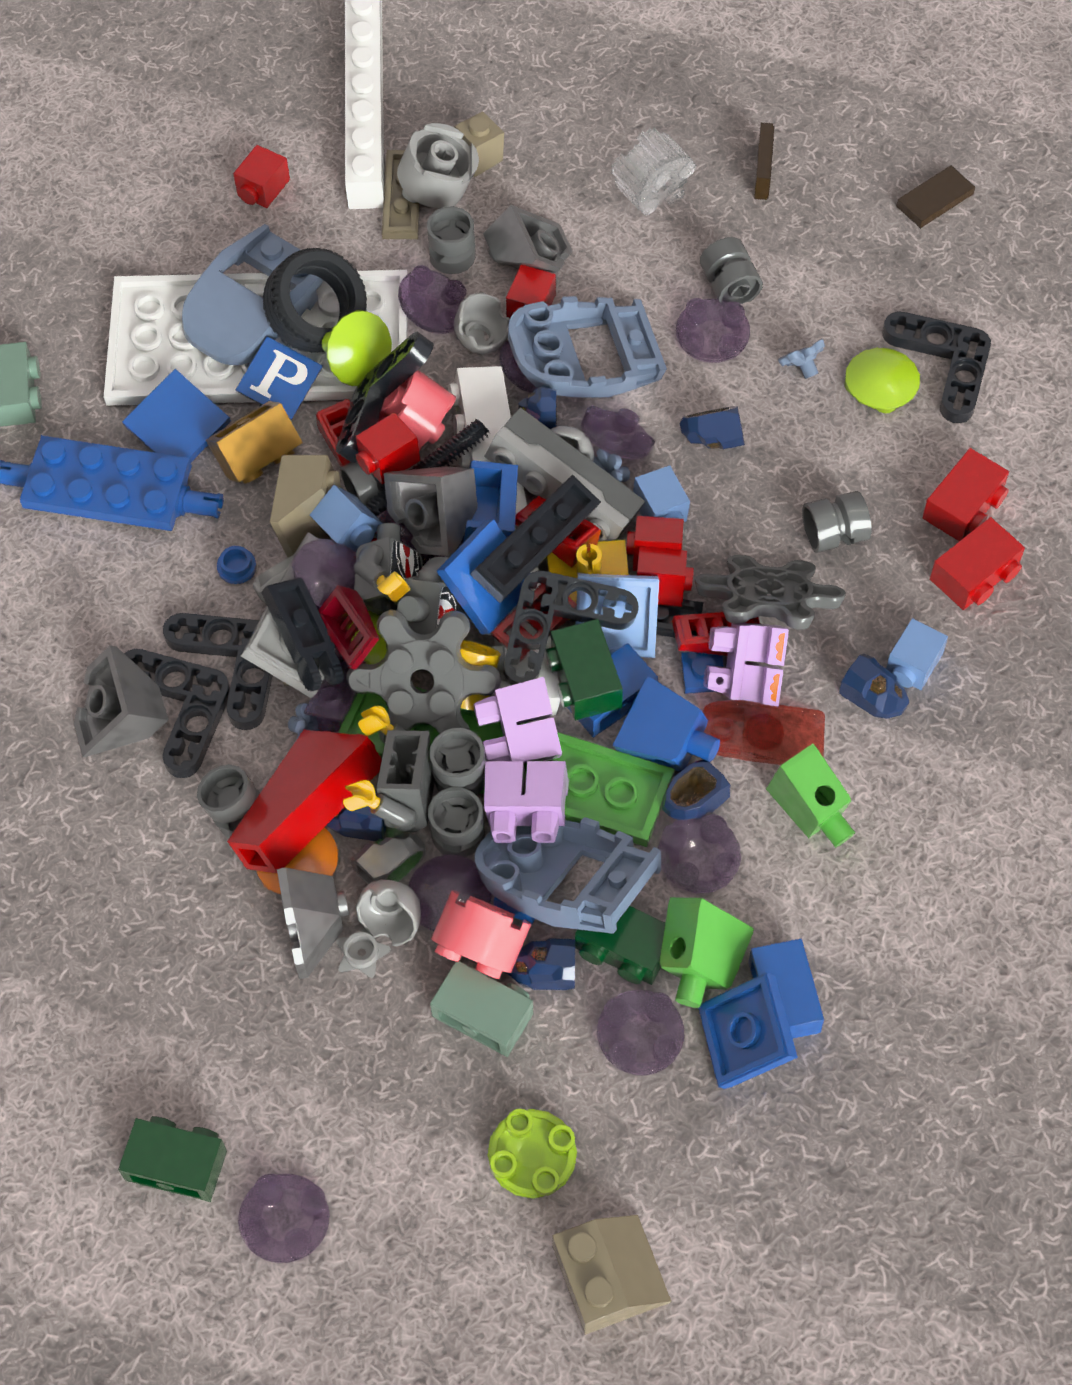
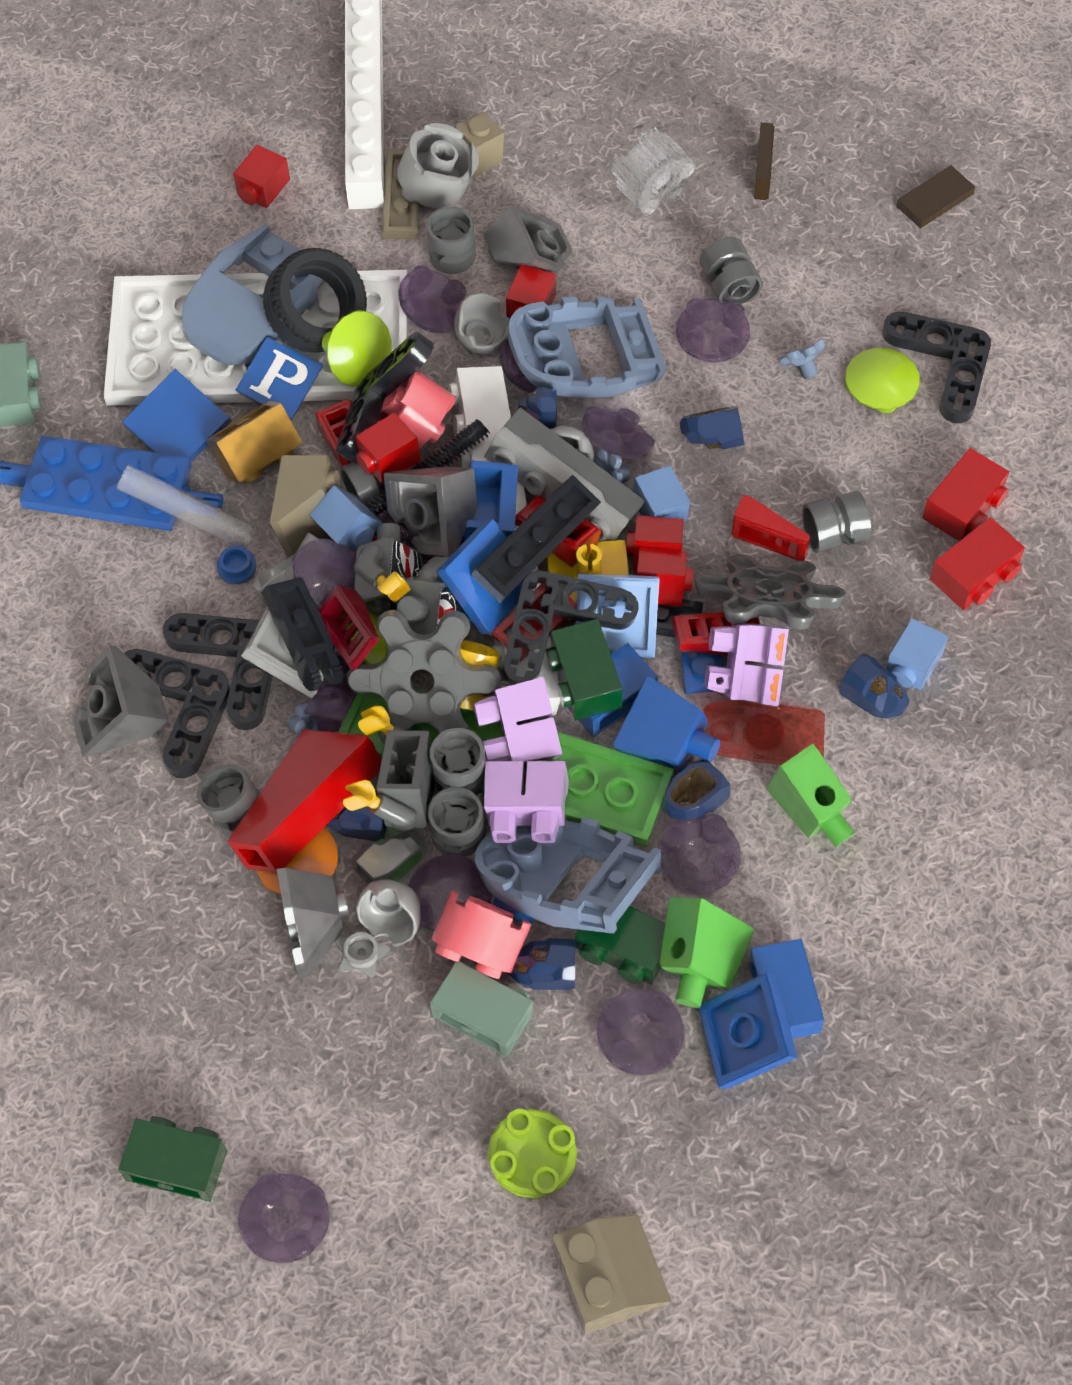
(185, 507): none -> clear piece
(768, 530): none -> red slope

